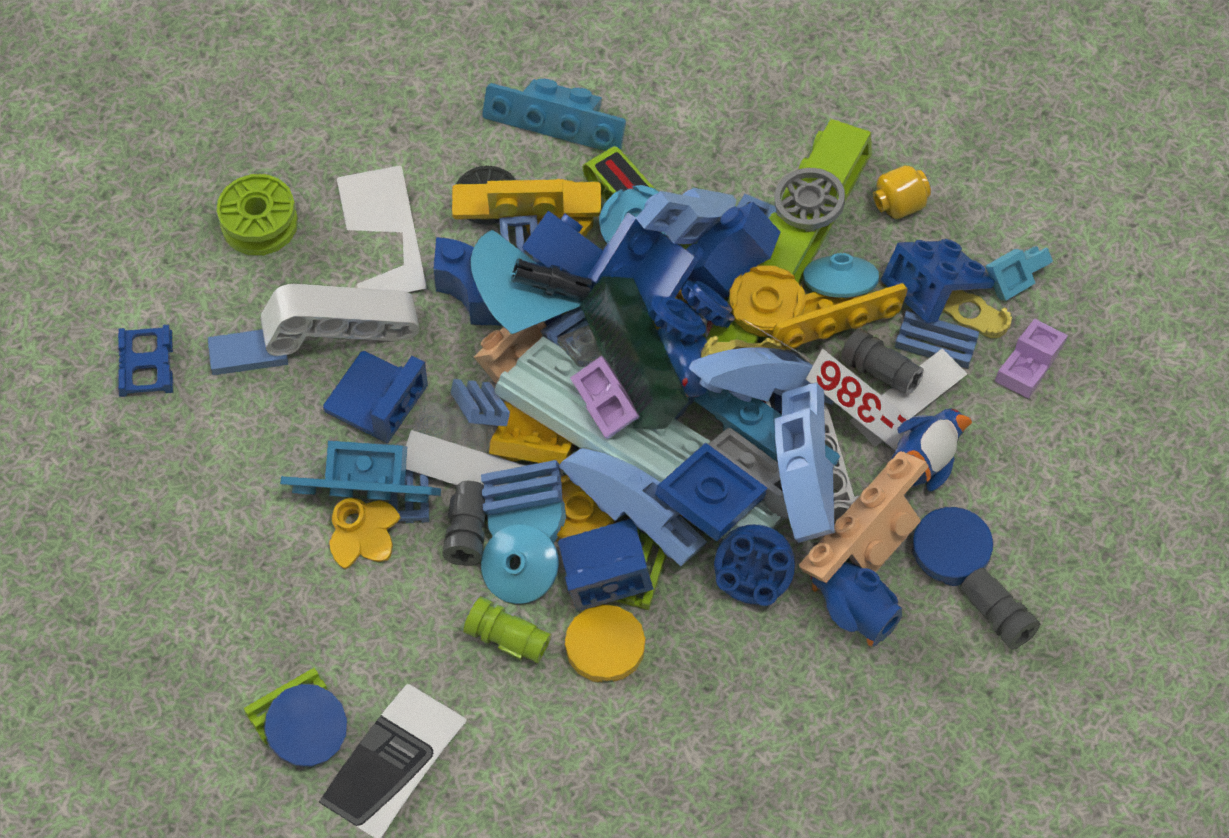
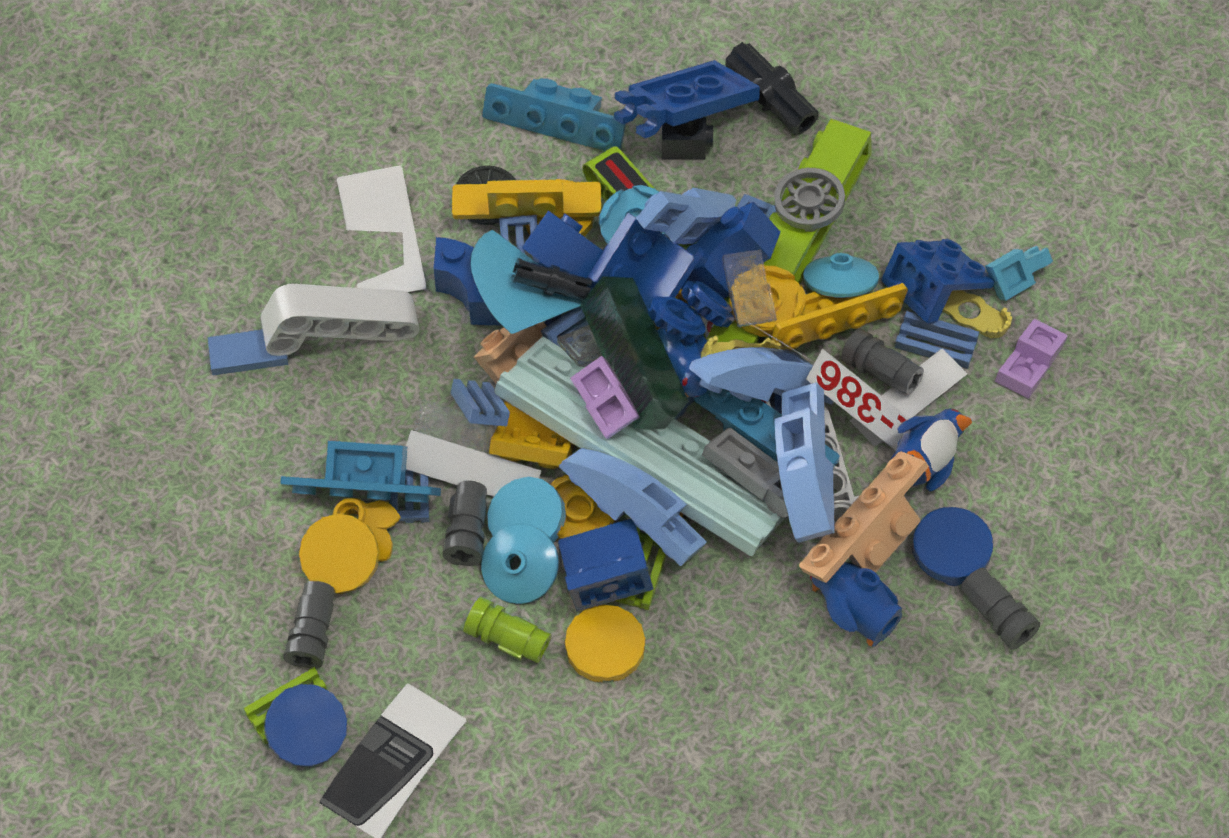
(157, 359): blue piece -> none
(257, 214): lime wheel -> none
(308, 639): none -> dark grey axle
(339, 552): none -> yellow tile
(377, 394): blue bracket -> none
(517, 474): medium blue tile -> none
(679, 146): none -> black brick
(684, 96): none -> blue tile
(711, 491): blue plate -> none
(748, 288): none -> clear slope
(754, 564): blue tile -> none
(776, 88): none -> black piece
(901, 192): yellow head -> none

